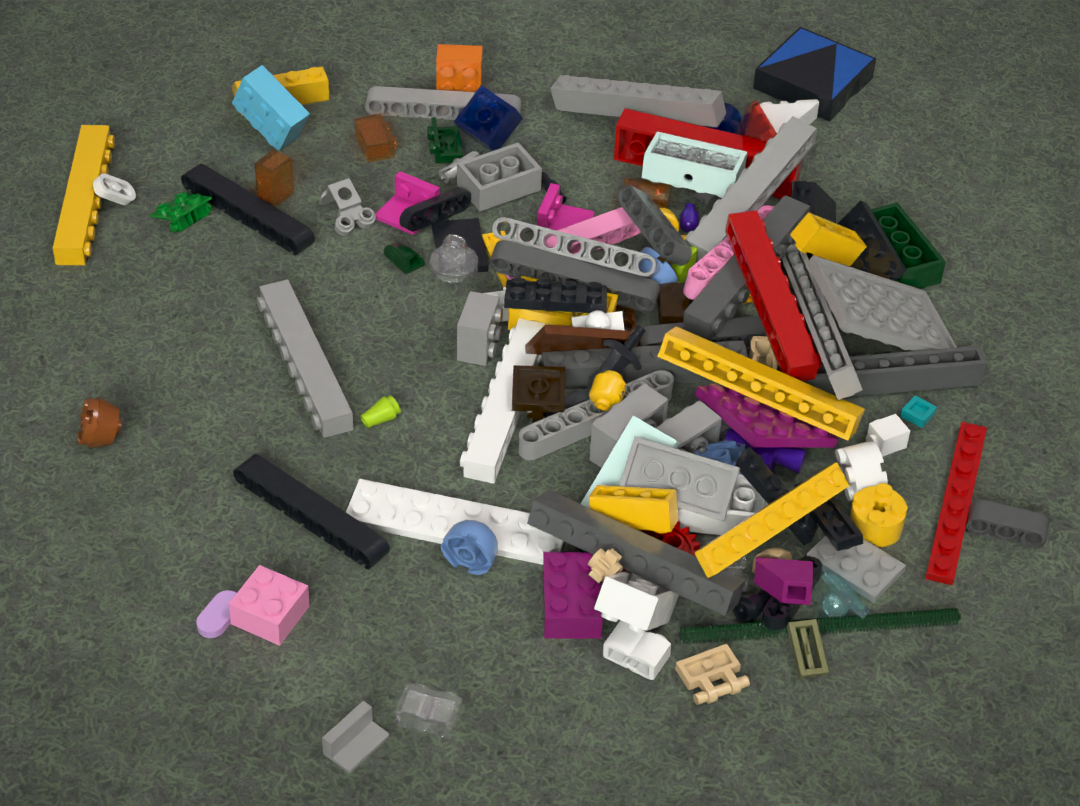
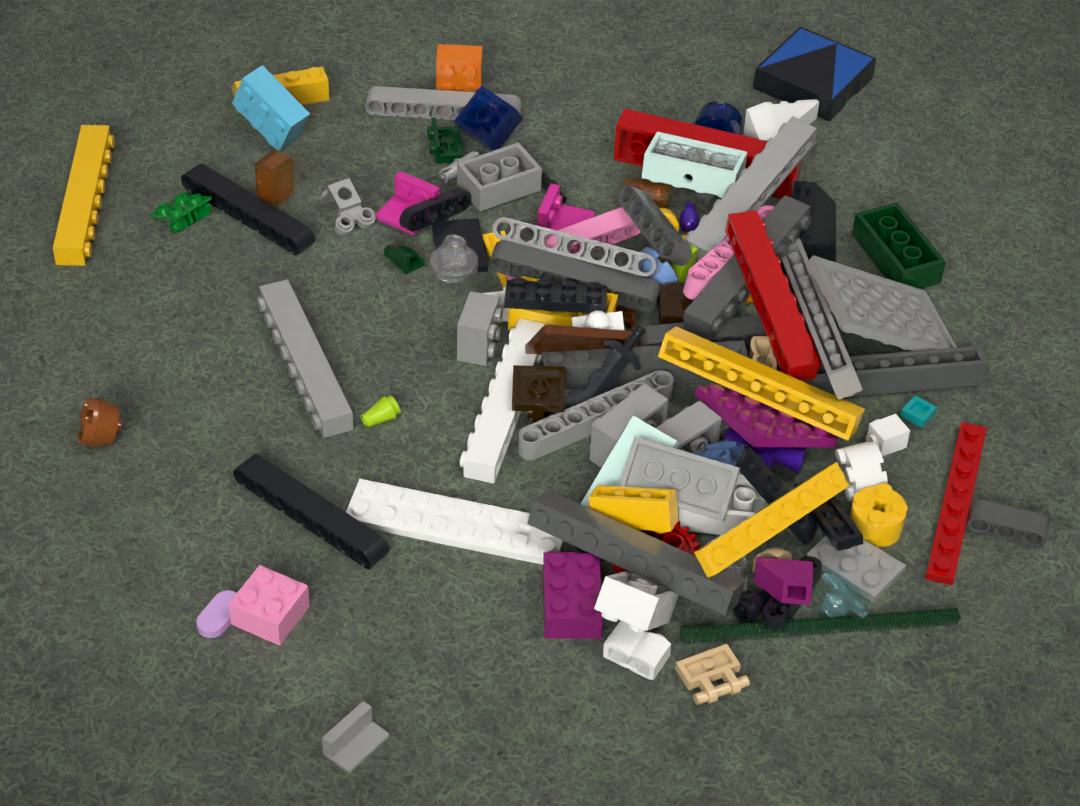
(114, 189): white plate -> none
(375, 138): clear orange piece -> none
(428, 710): clear brick -> none
(471, 546): medium blue cylinder -> none
(604, 564): tan gear -> none
(607, 390): yellow head -> none
(610, 98): light grey brick -> none
(755, 123): clear red slope -> none
(821, 659): olive tile -> none
(827, 240): yellow brick -> none
(879, 255): black plate -> none

